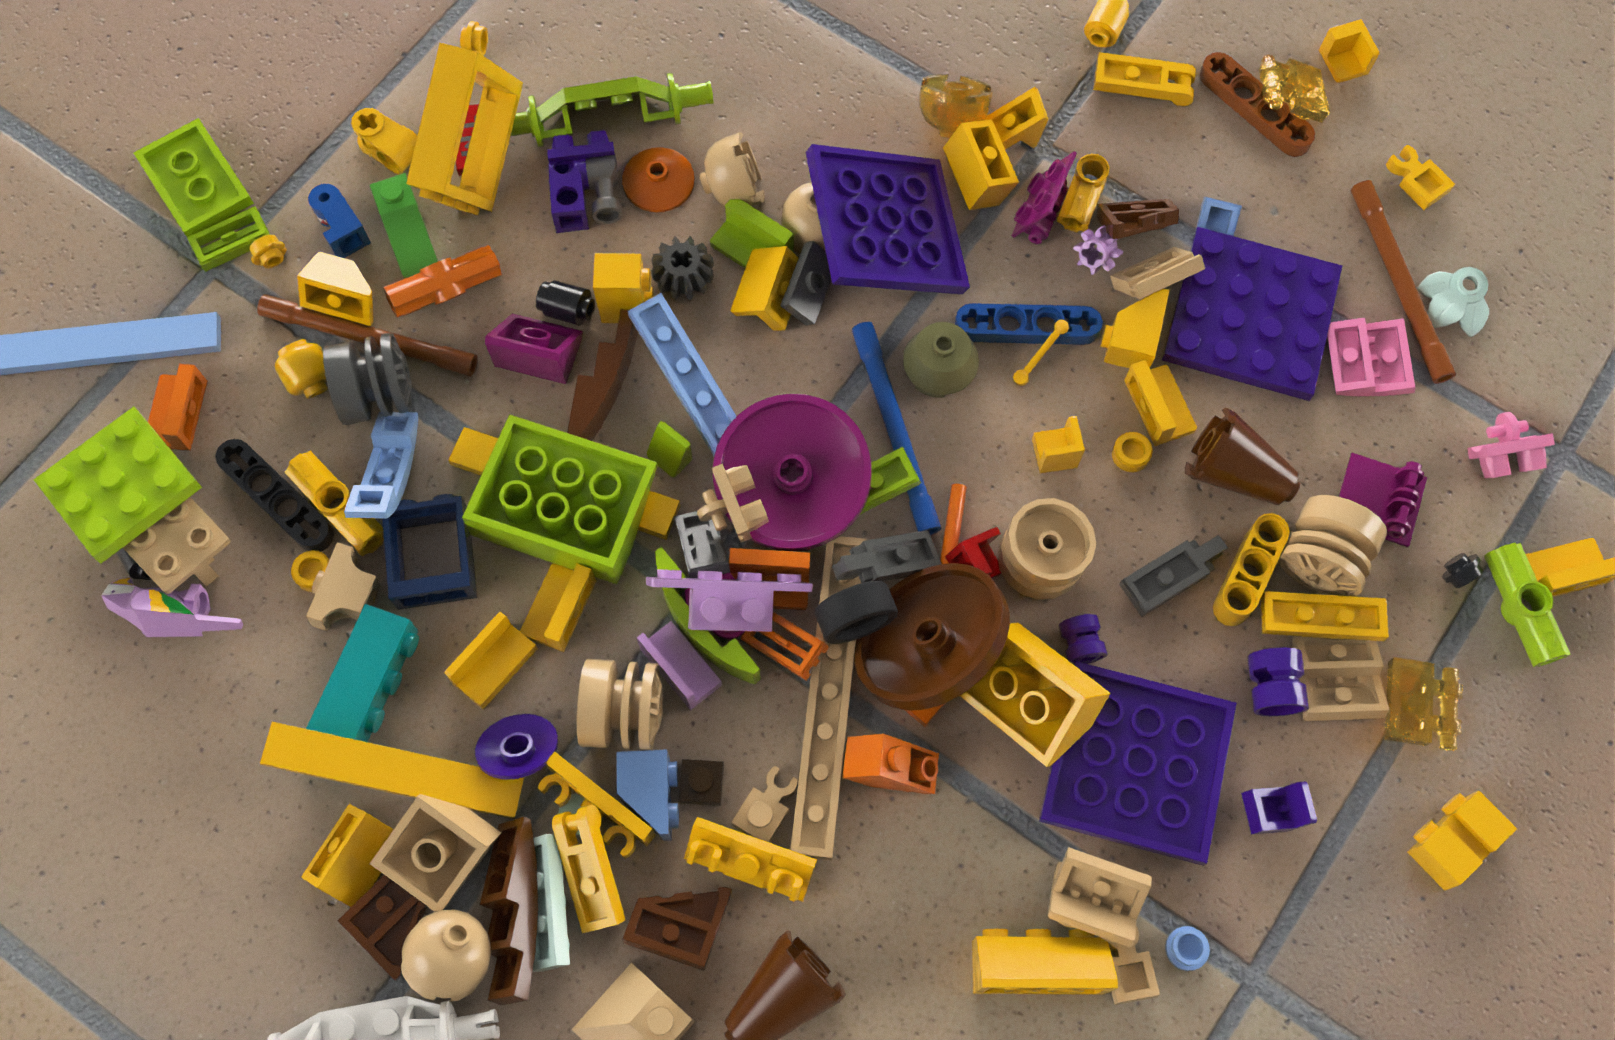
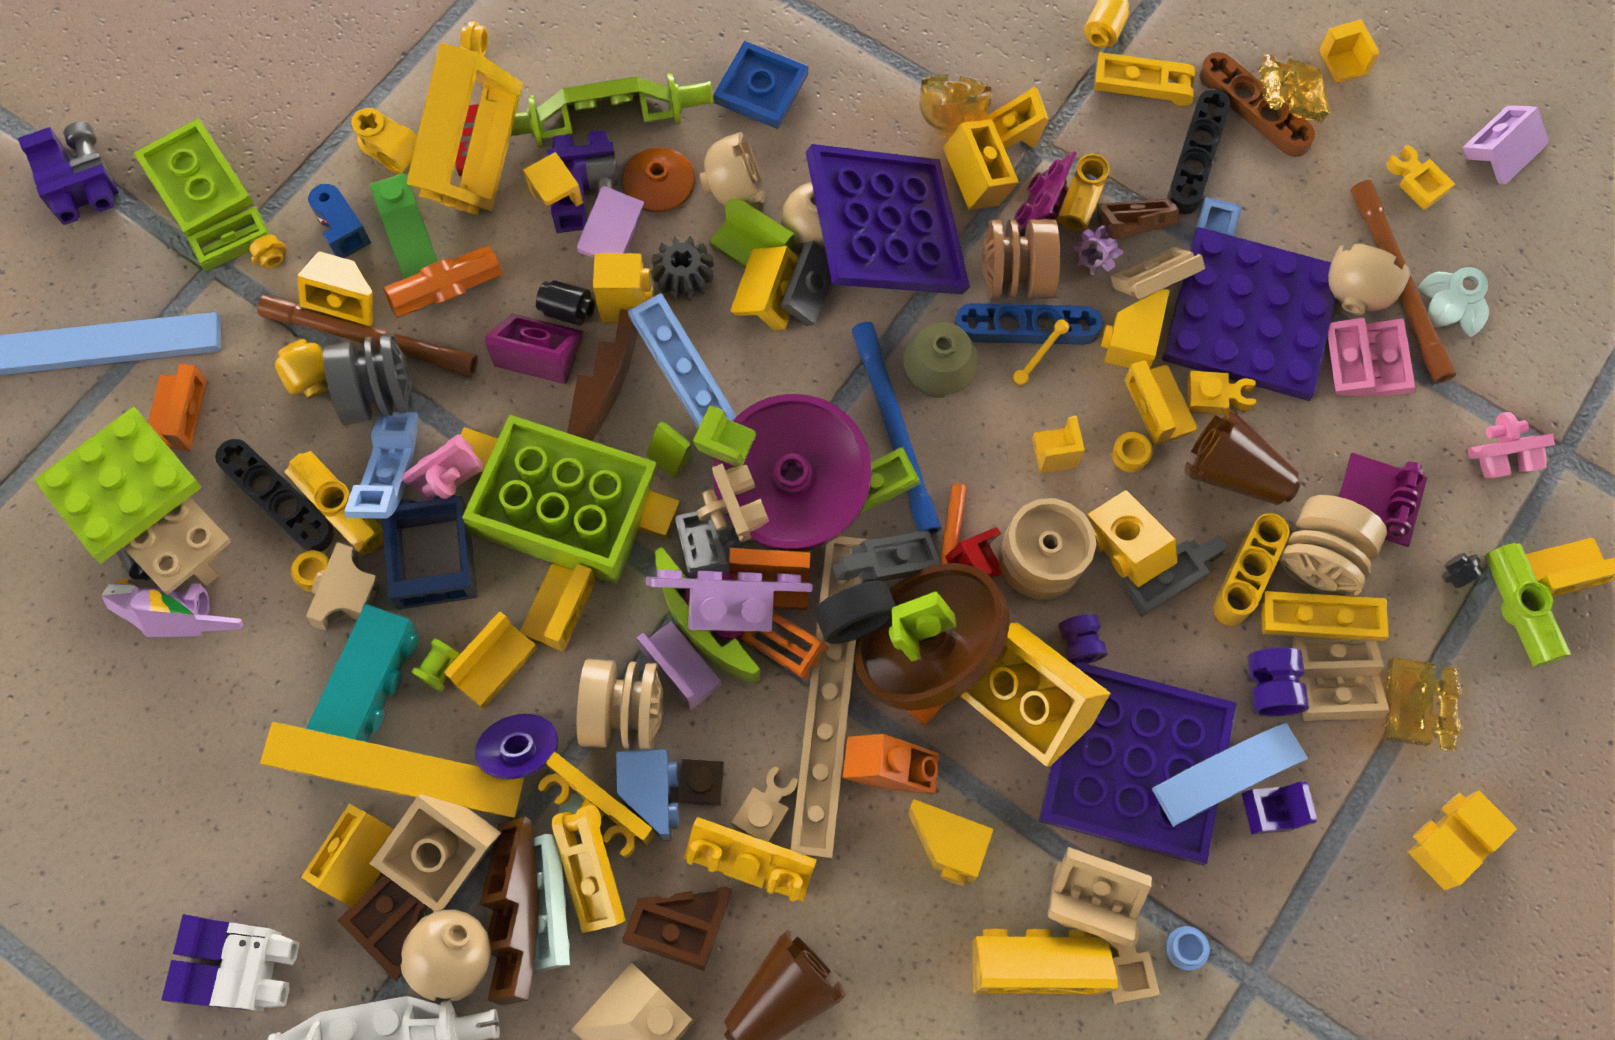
(67, 183): none -> dark purple hips
(245, 967): none -> hips
(435, 664): none -> lime bush
(444, 469): none -> bright pink hips
(552, 181): none -> yellow panel
(610, 223): none -> lavender panel
(723, 438): none -> lime panel
(760, 84): none -> blue plate
(919, 620): none -> lime bracket
(951, 842): none -> yellow slope
(1022, 259): none -> medium nougat wheel
(1132, 539): none -> yellow brick
(1199, 150): none -> black beam
(1212, 392): none -> yellow plate
(1229, 773): none -> light blue slope
(1366, 278): none -> tan cylinder
(1509, 141): none -> lavender panel

